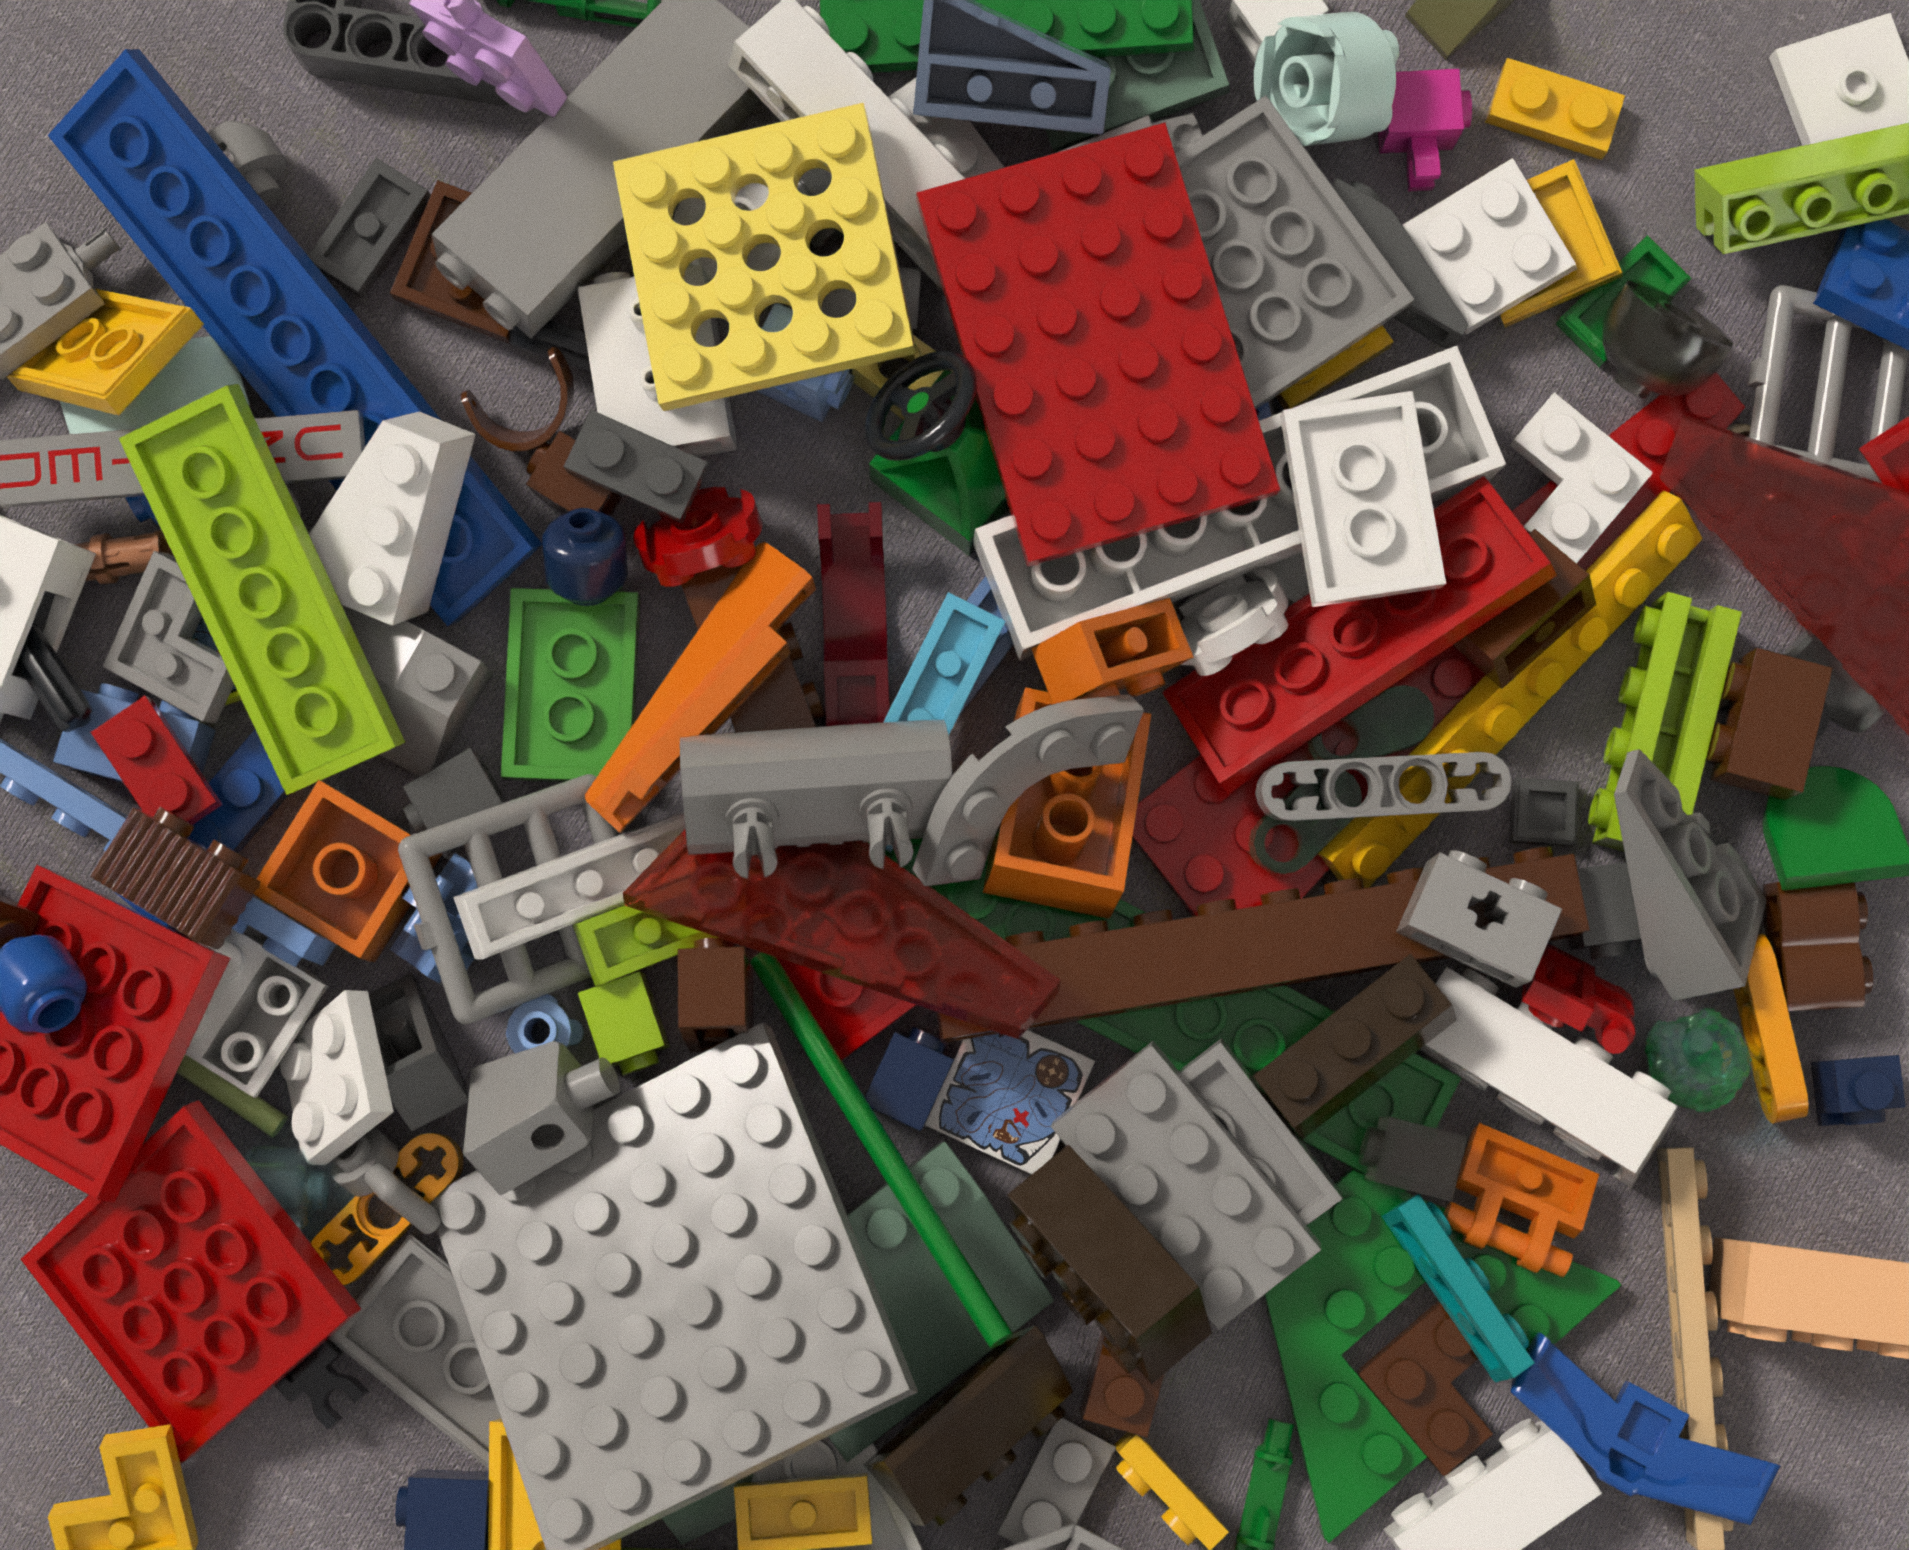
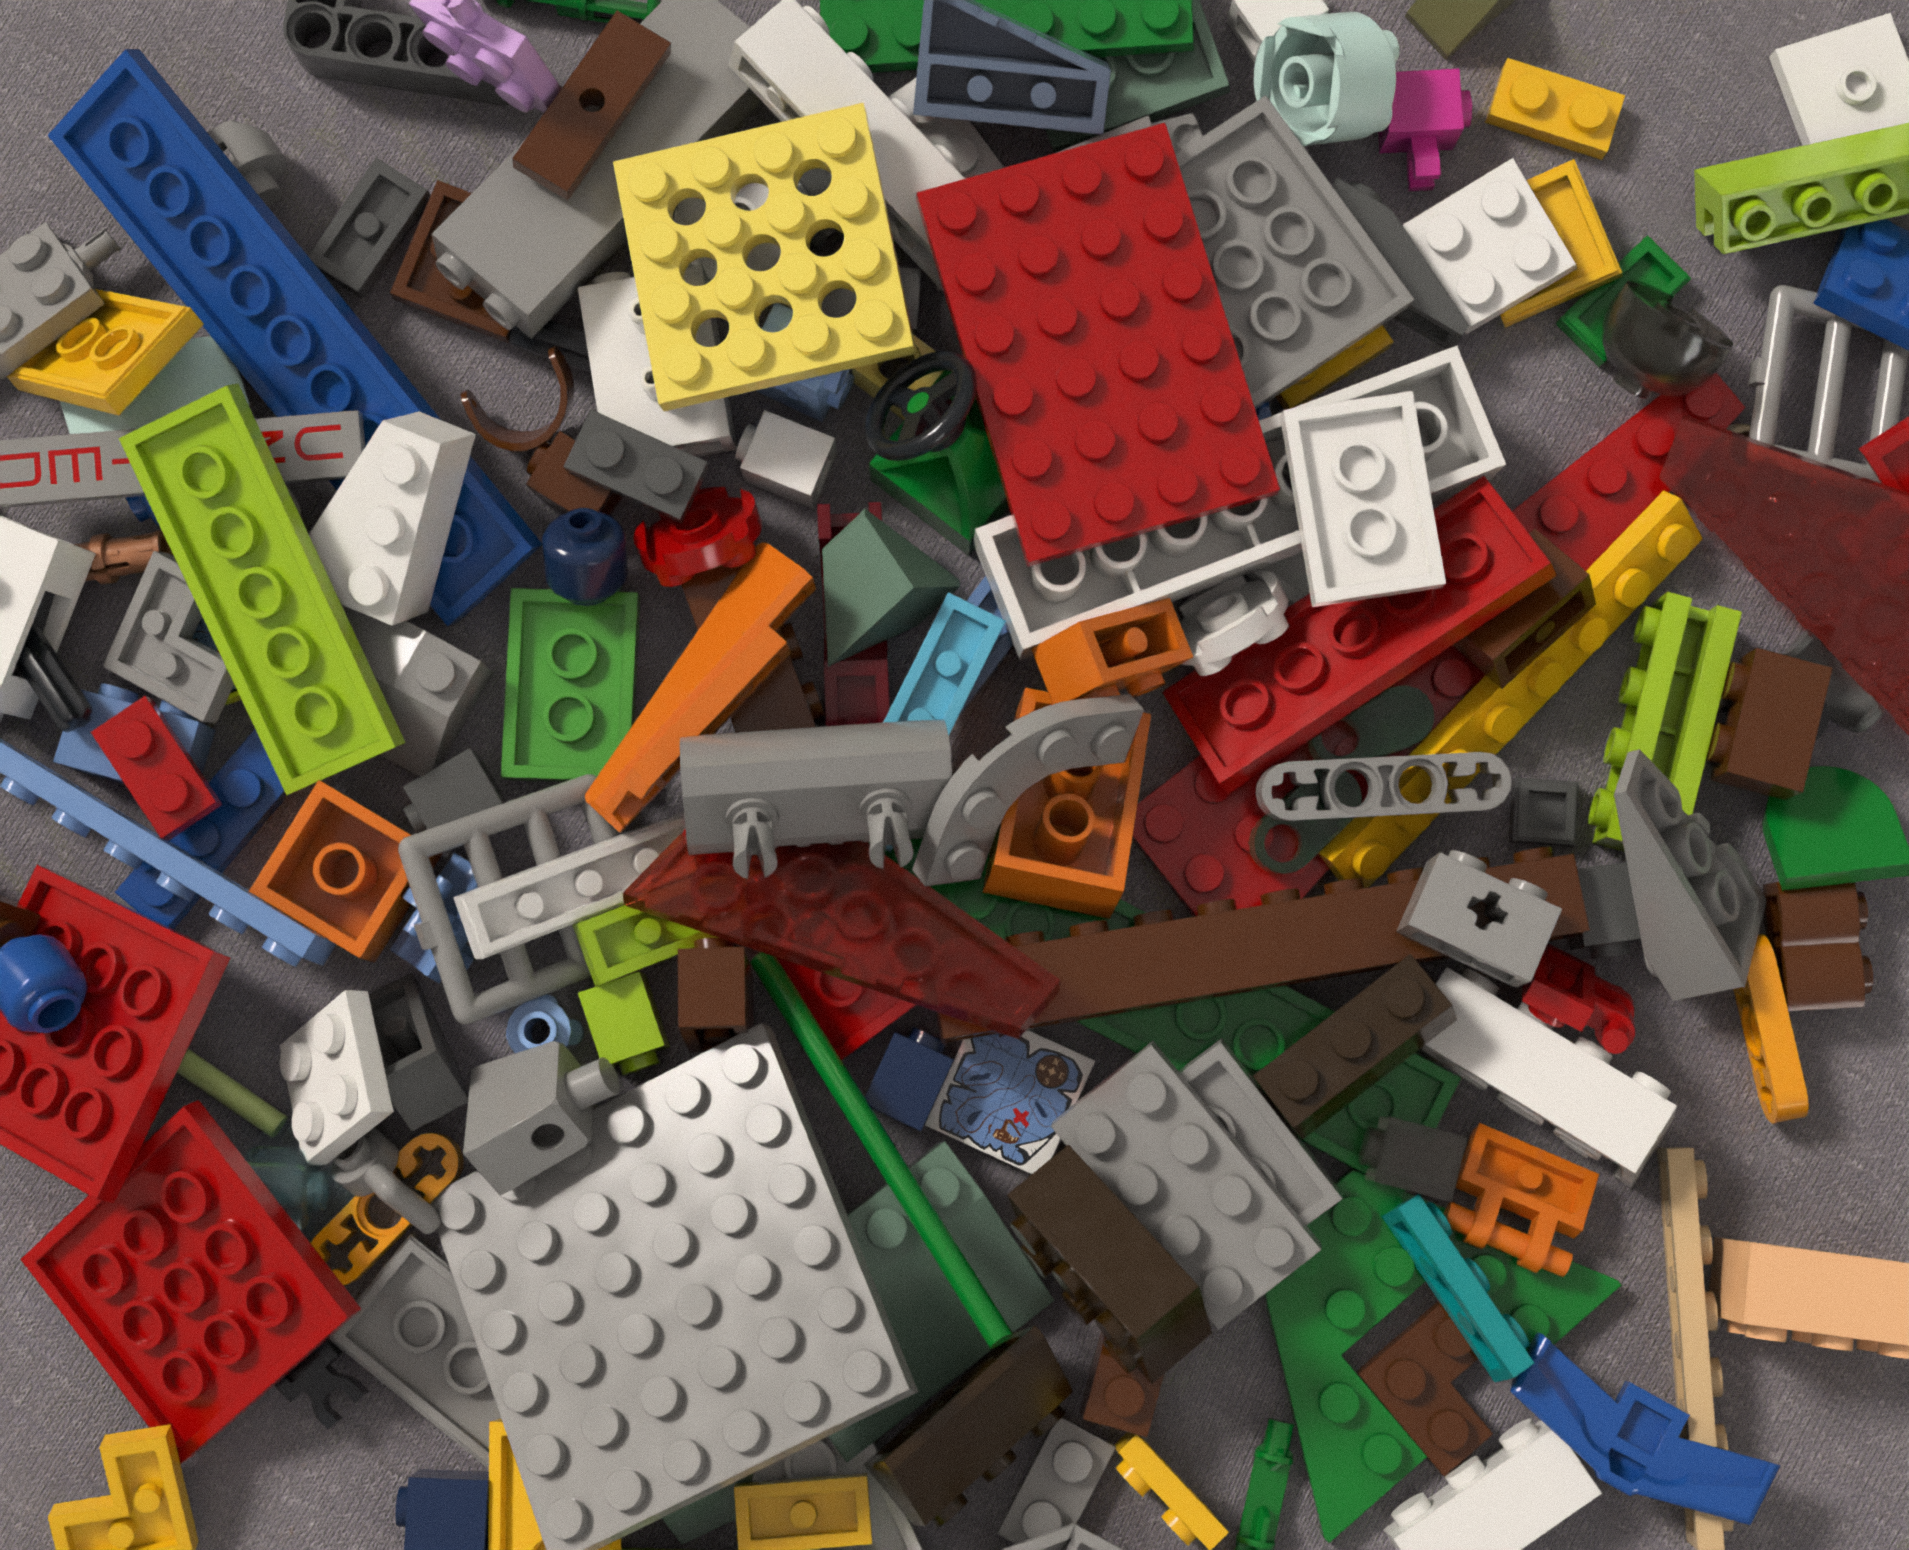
(176, 877): reddish brown brick -> none
(253, 1013): white slope -> none
(609, 76): none -> reddish brown tile
(786, 458): none -> white brick
(877, 586): none -> sand green slope
(1590, 471): white plate -> none
(1698, 1059): clear light blue piece -> none
(1857, 1089): dark blue brick -> none

